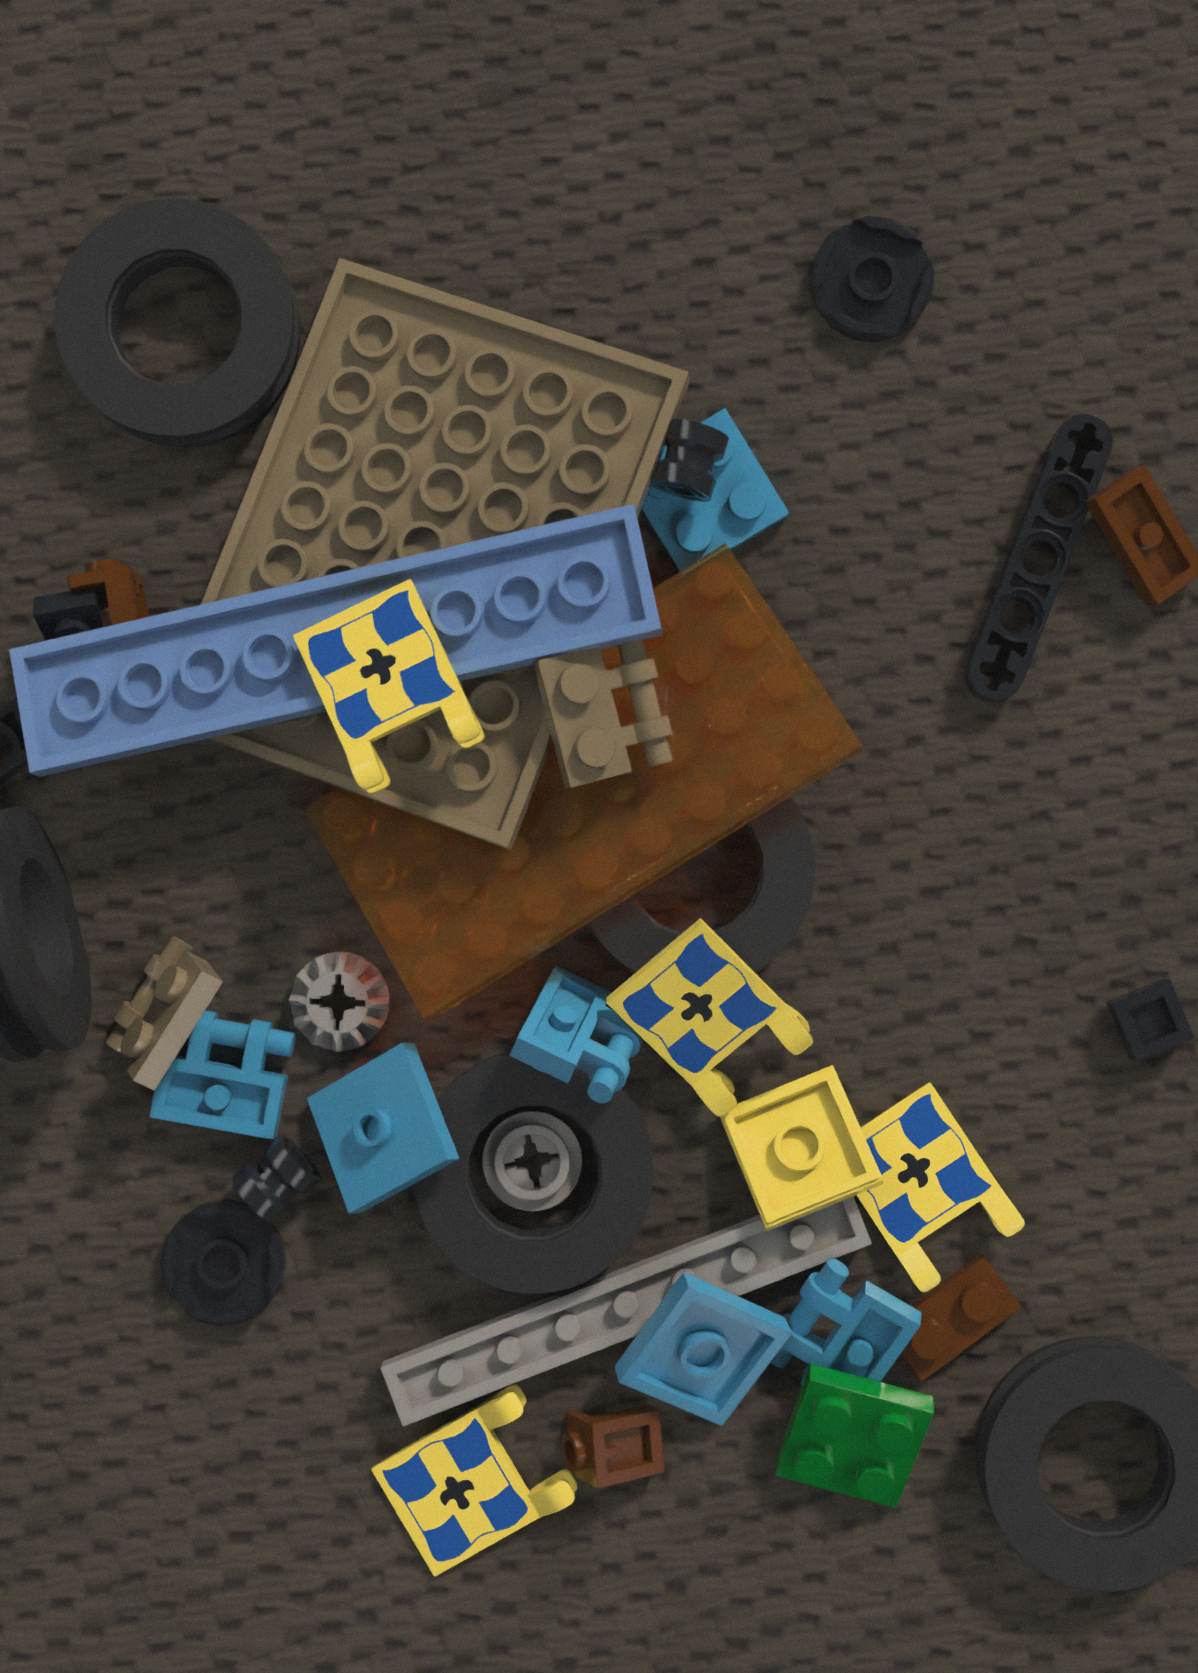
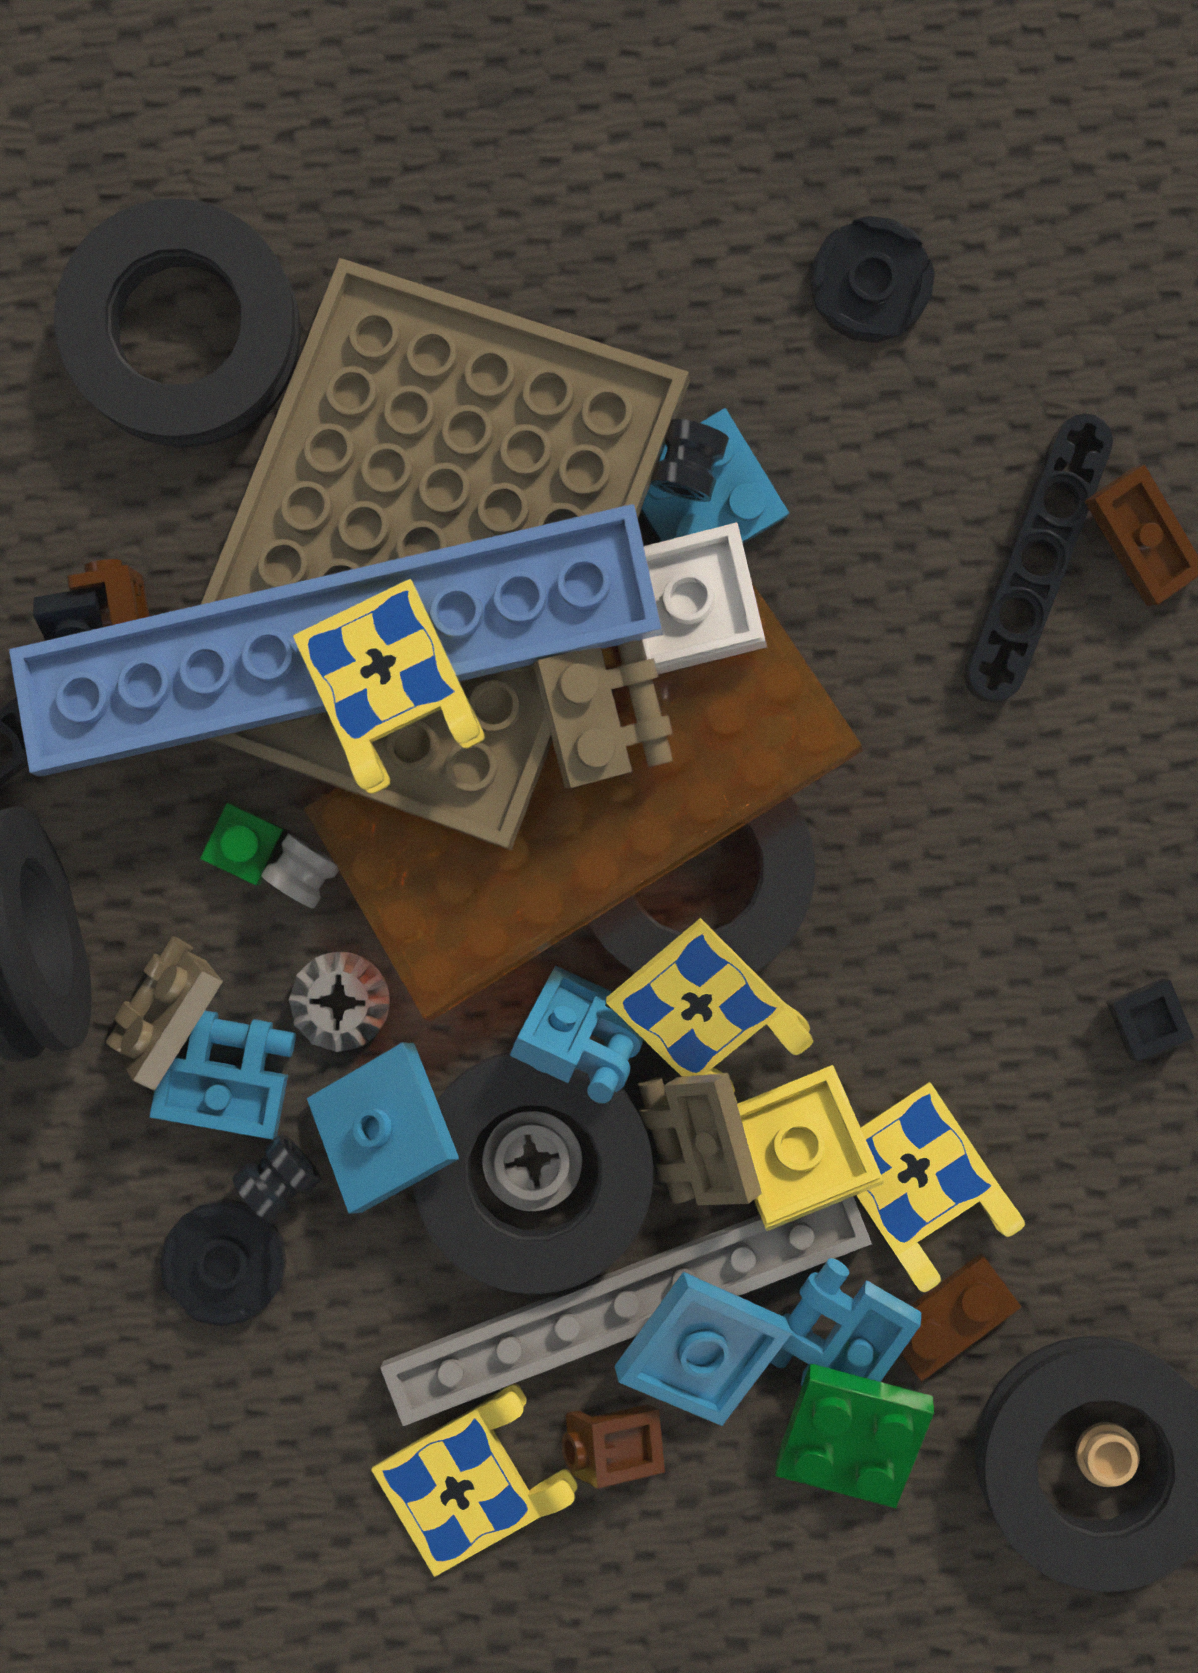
(242, 844): none -> green plate
(300, 871): none -> light grey wheel
(699, 1139): none -> dark tan plate
(702, 599): none -> white tile
(1107, 1454): none -> tan plate

